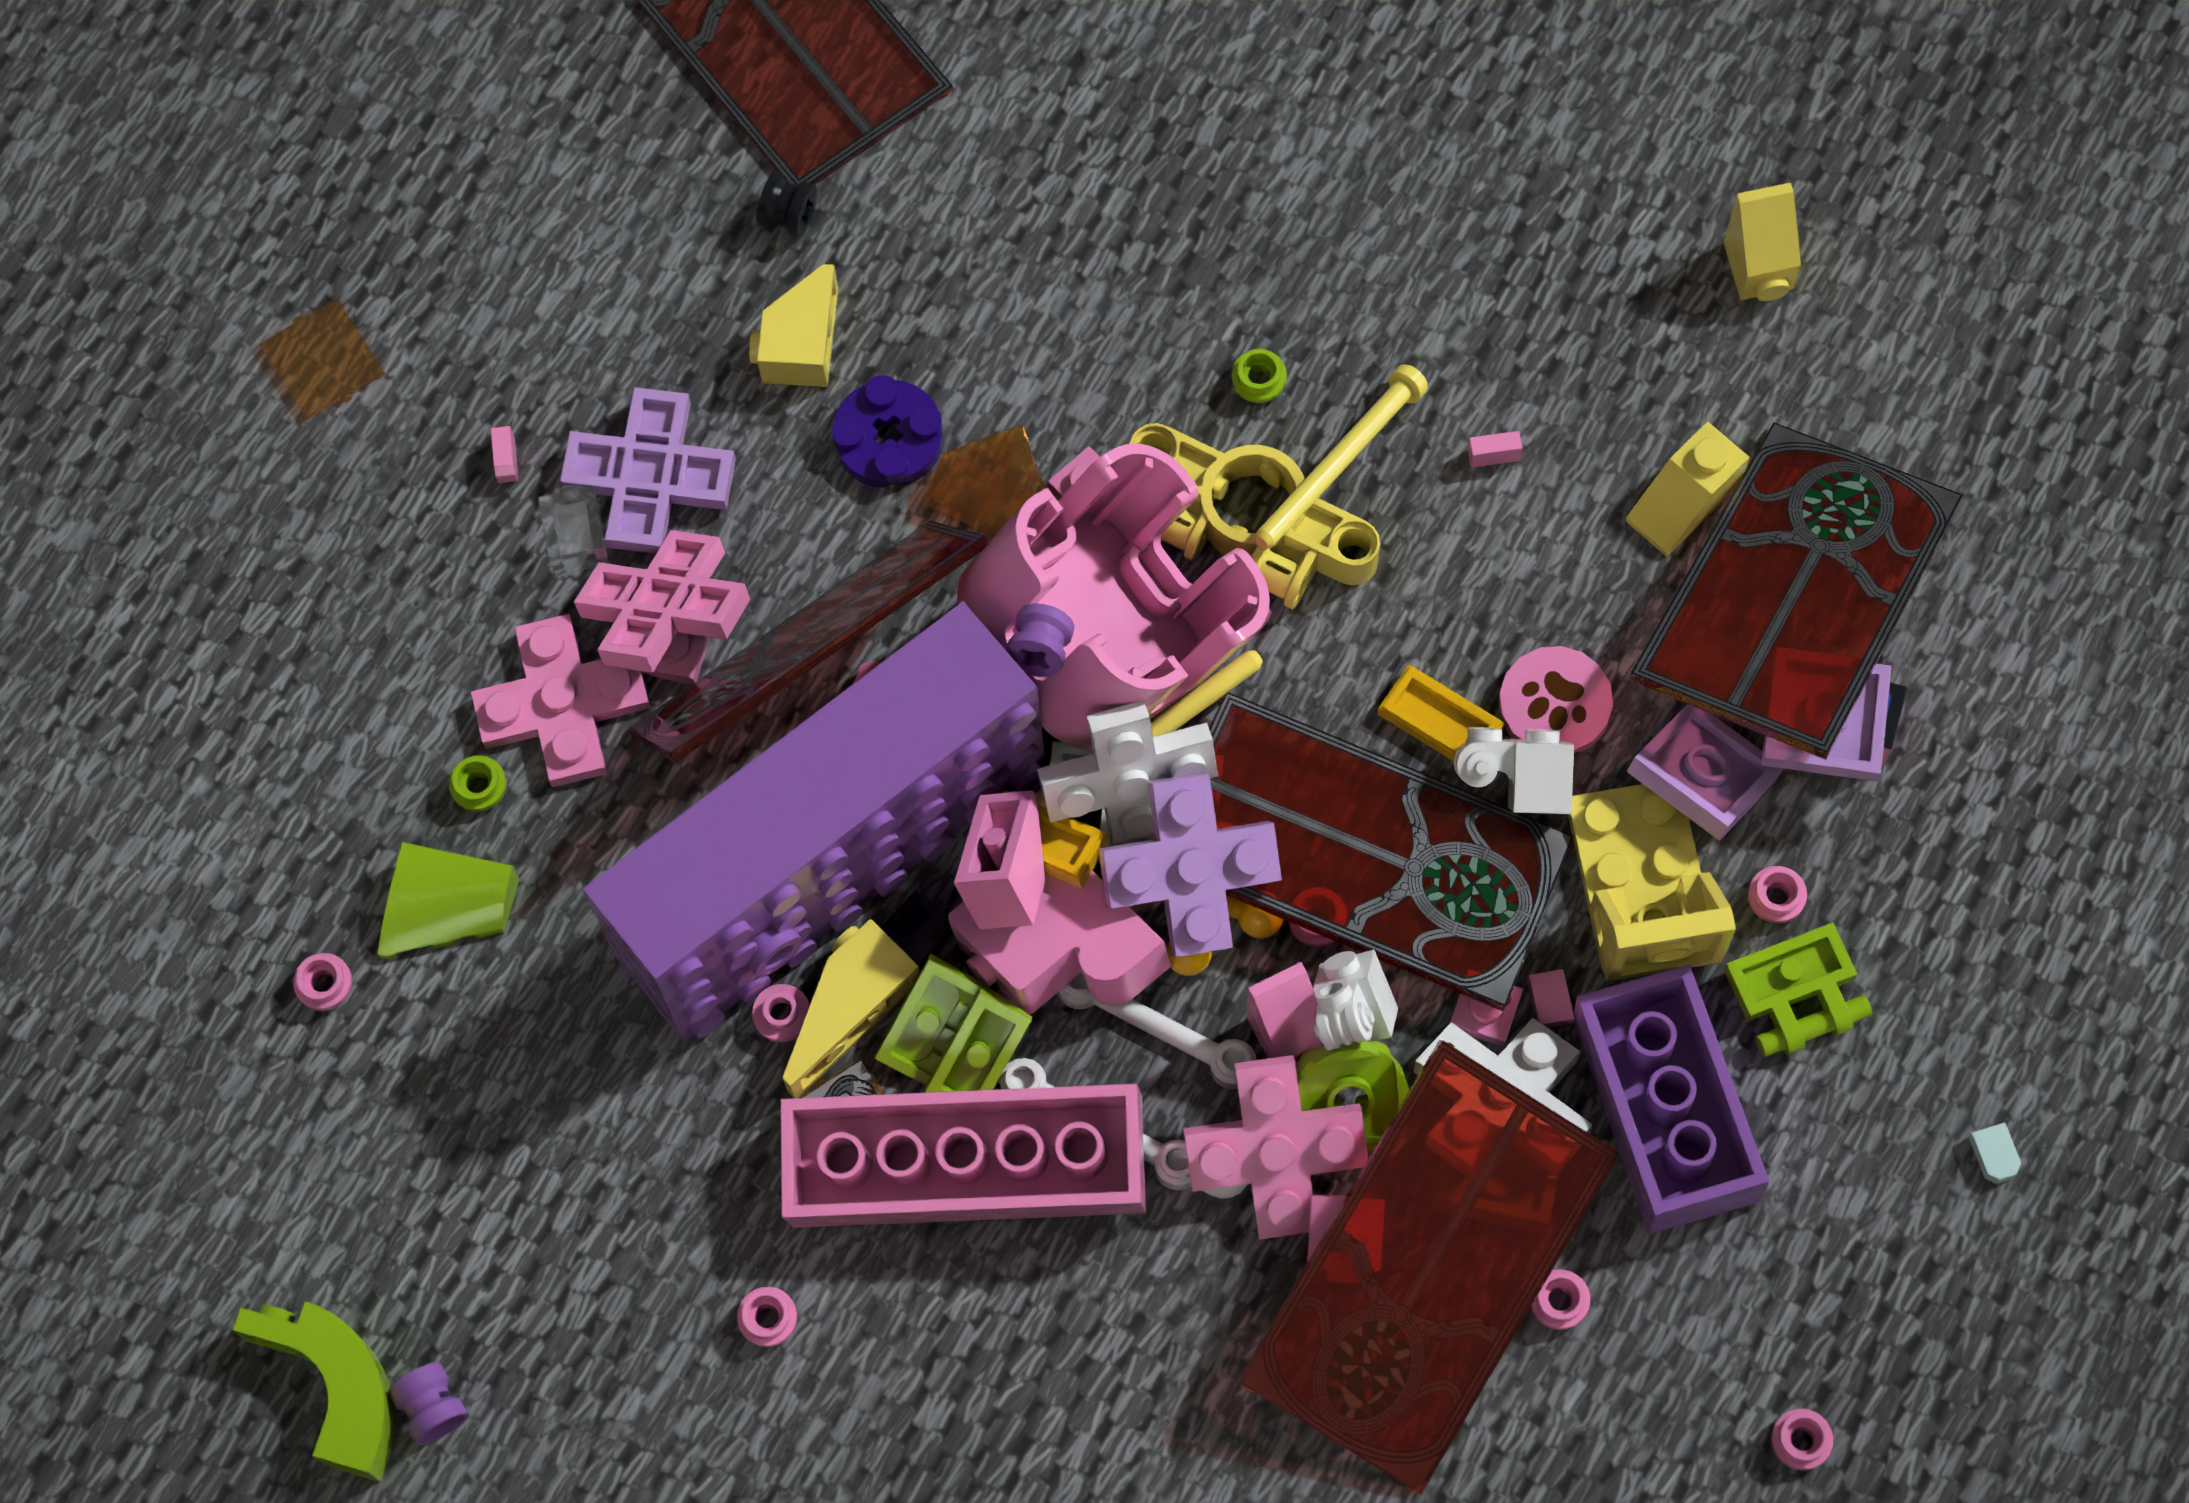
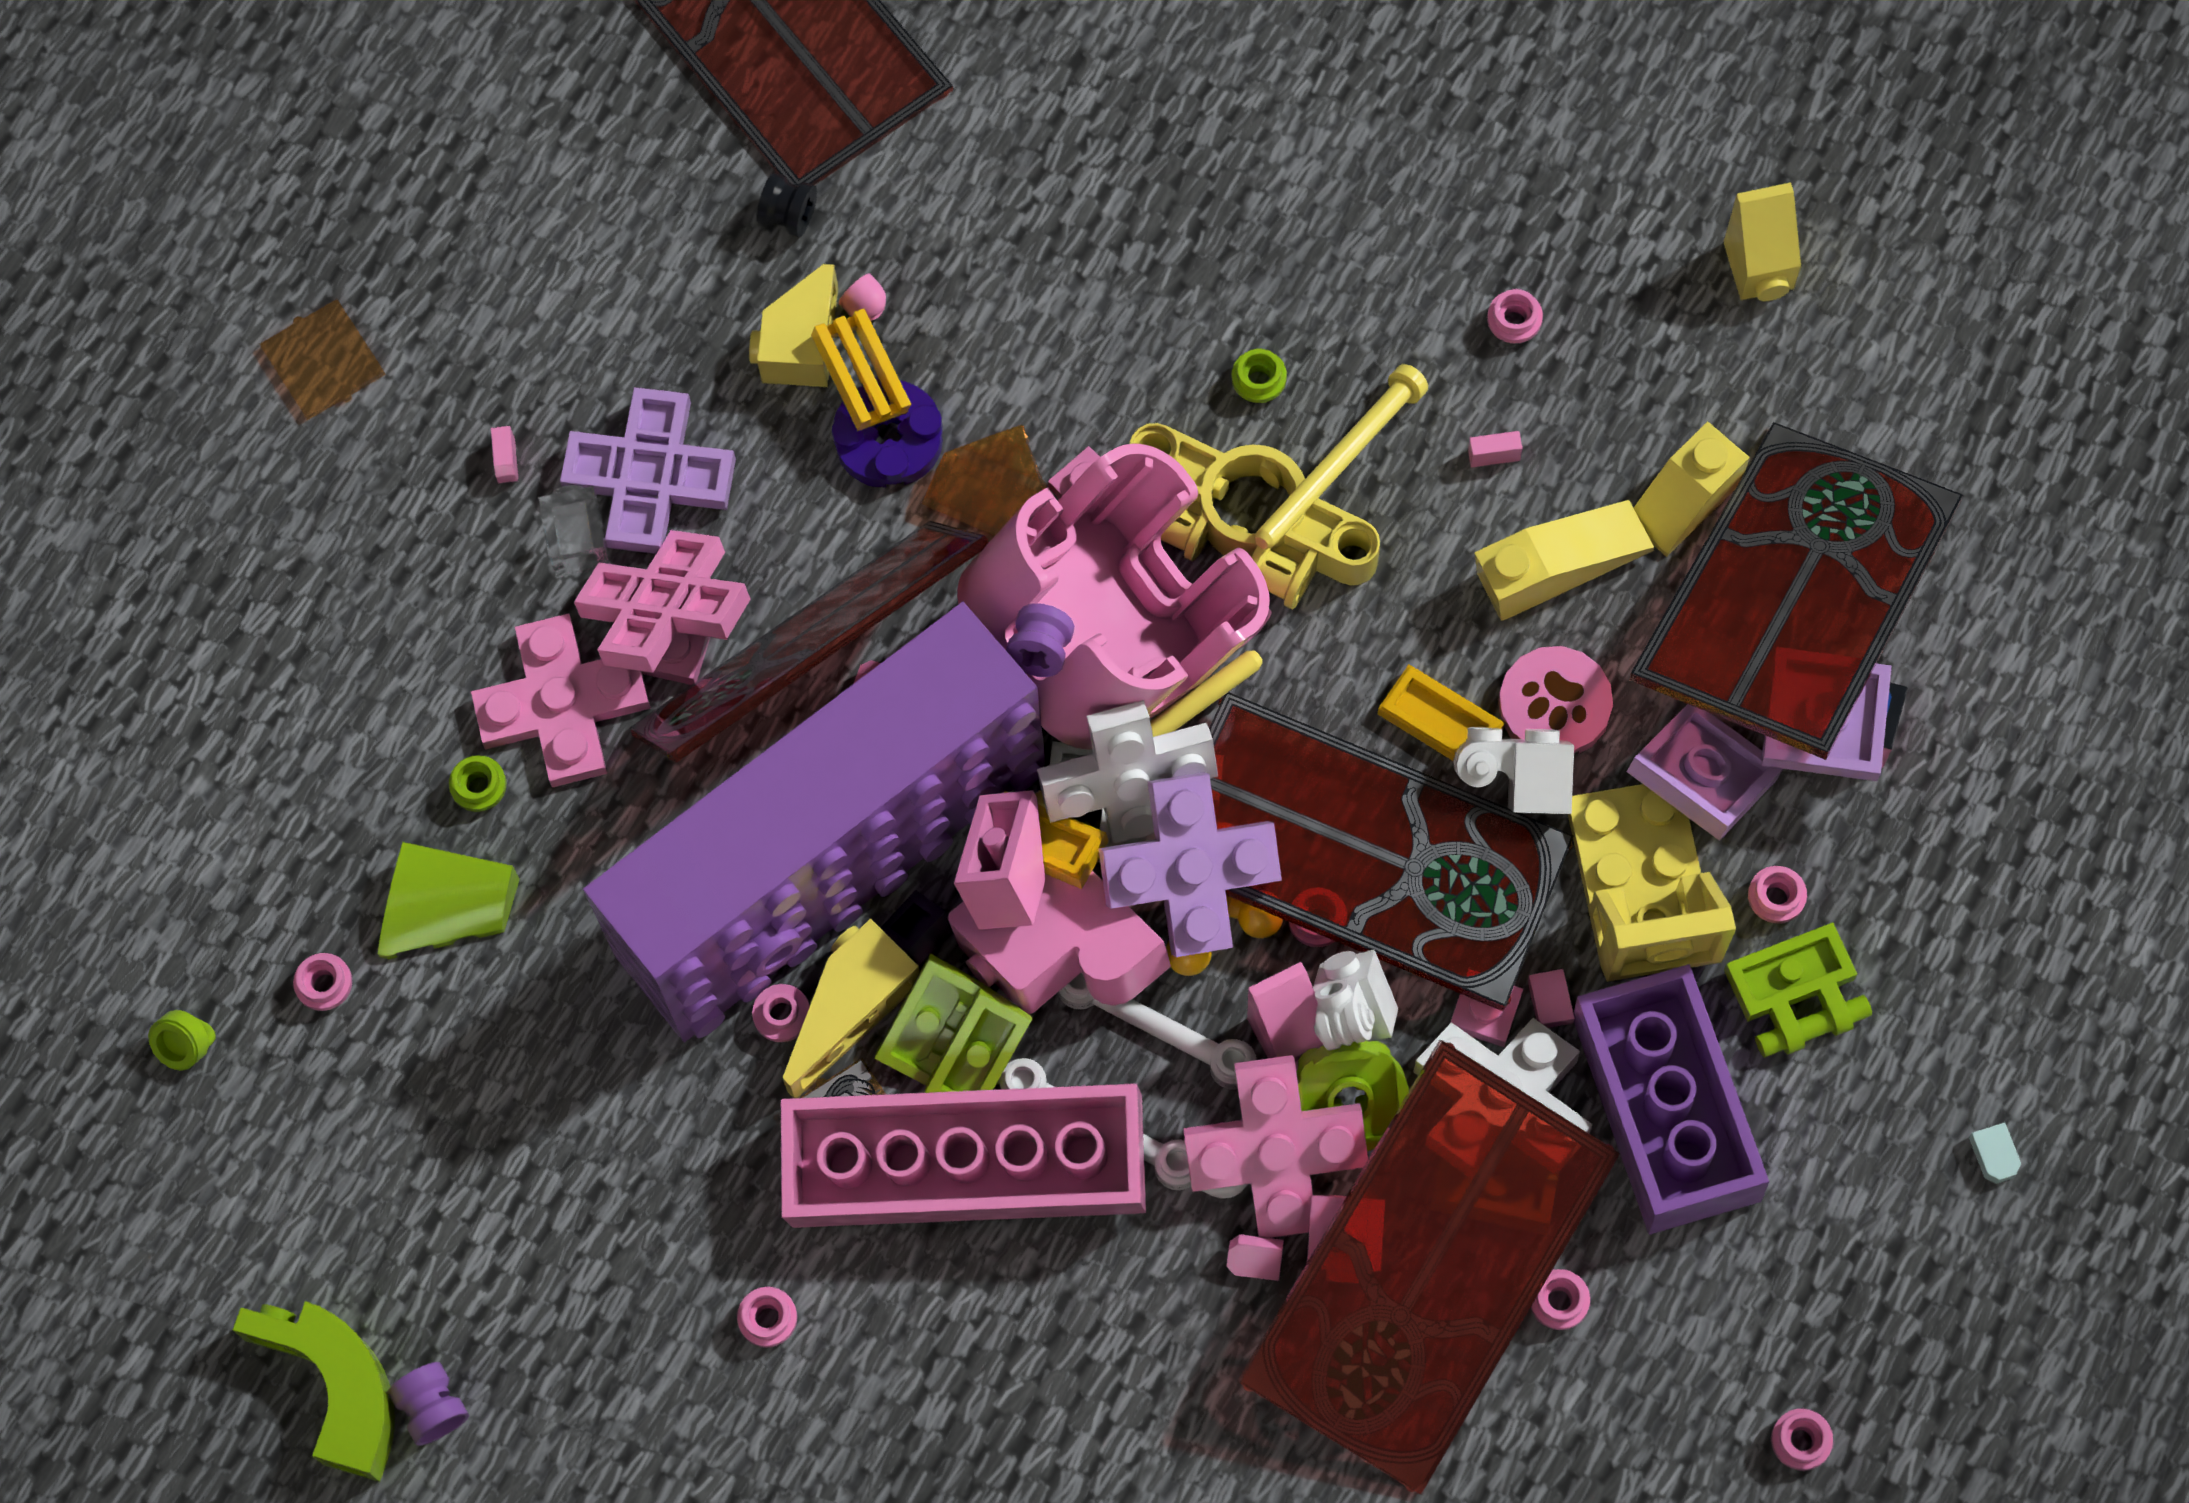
(180, 1039): none -> lime tile
(862, 325): none -> yellow tile
(865, 294): none -> bright pink hinge
(1255, 1257): none -> bright pink piece
(1519, 302): none -> bright pink plate
(1559, 556): none -> light yellow slope

